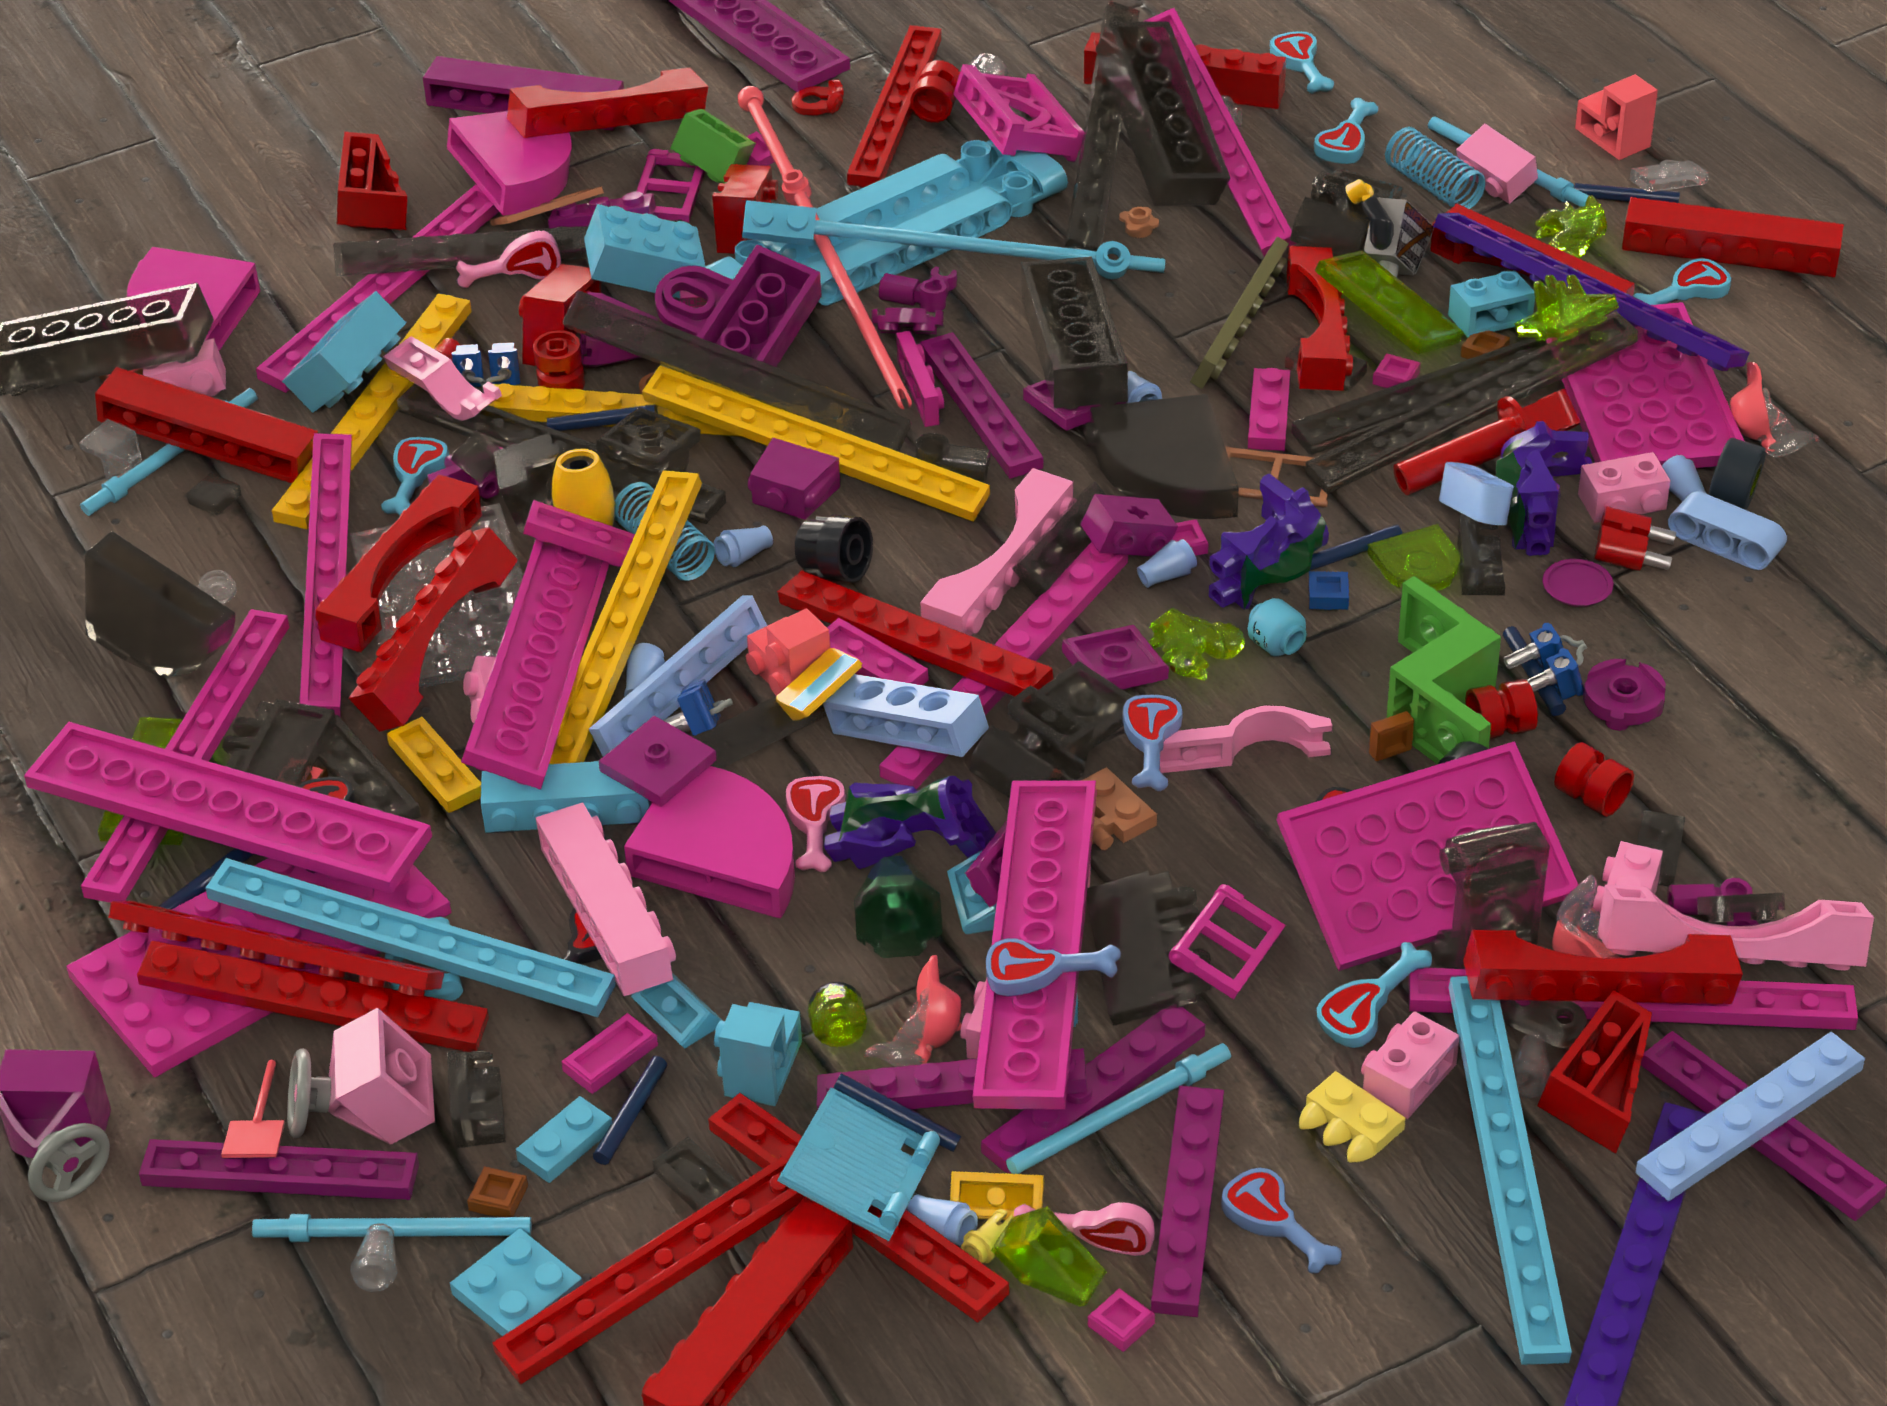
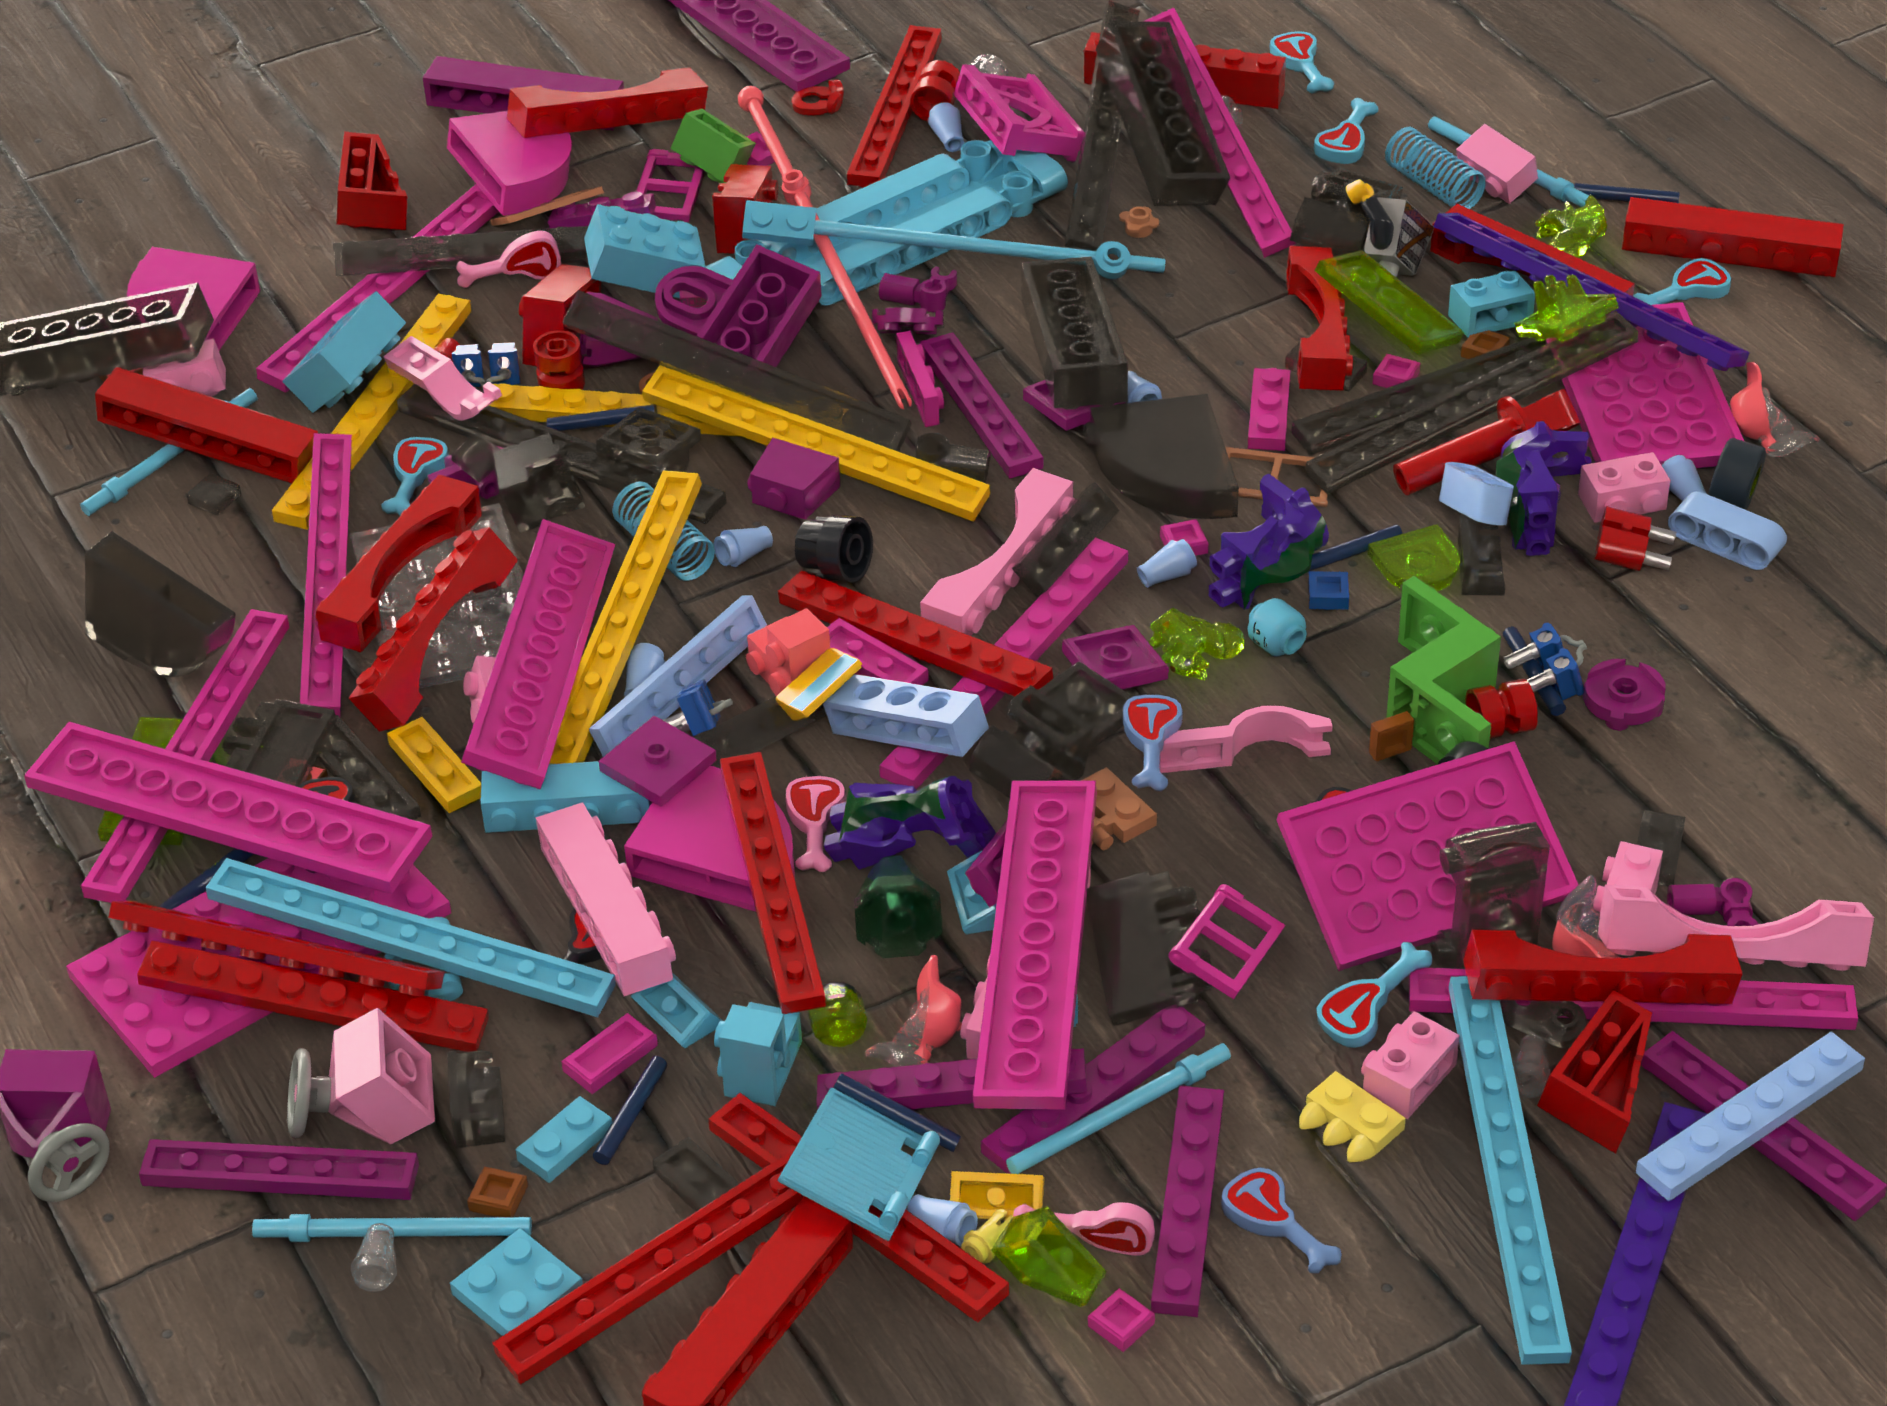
(115, 446): clear panel -> none
(218, 585): clear plate -> none
(255, 1137): coral piece -> none
(578, 533): dark pink plate -> none
(583, 486): yellow piece -> none
(772, 884): none -> red plate
(946, 124): none -> light blue cone
(1020, 968): medium blue piece -> none
(1128, 525): magenta brick -> none
(1238, 321): olive plate -> none
(1577, 582): magenta piece -> none
(1598, 781): red wheel -> none
(1619, 116): coral brick -> none
(1669, 175): clear plate -> none
(1759, 905): clear smoke plate -> none

